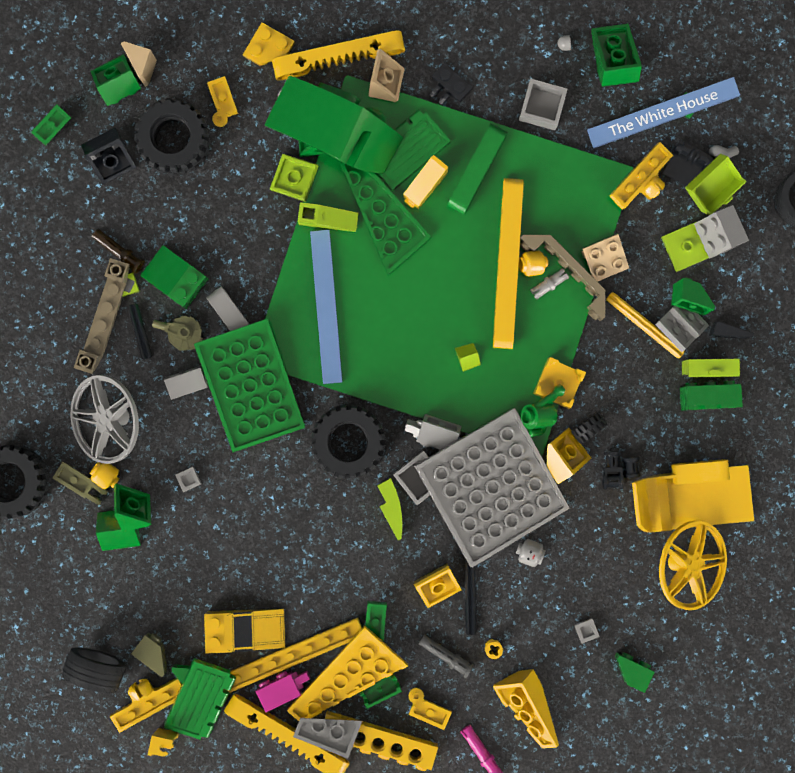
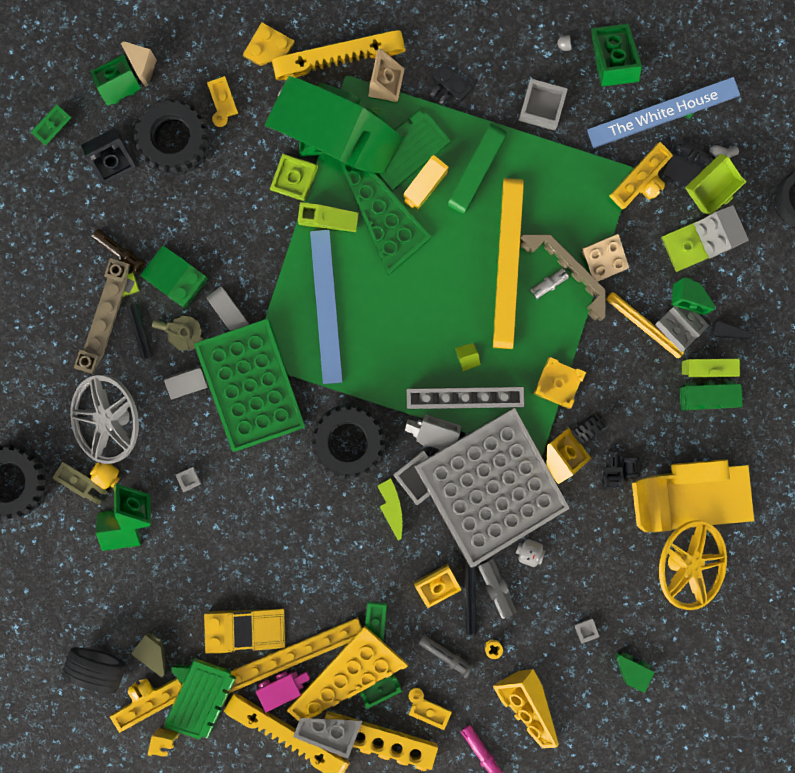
(465, 398): none -> light grey brick
(497, 588): none -> dark grey piece
(532, 263): yellow head -> none
(541, 414): green piece -> none

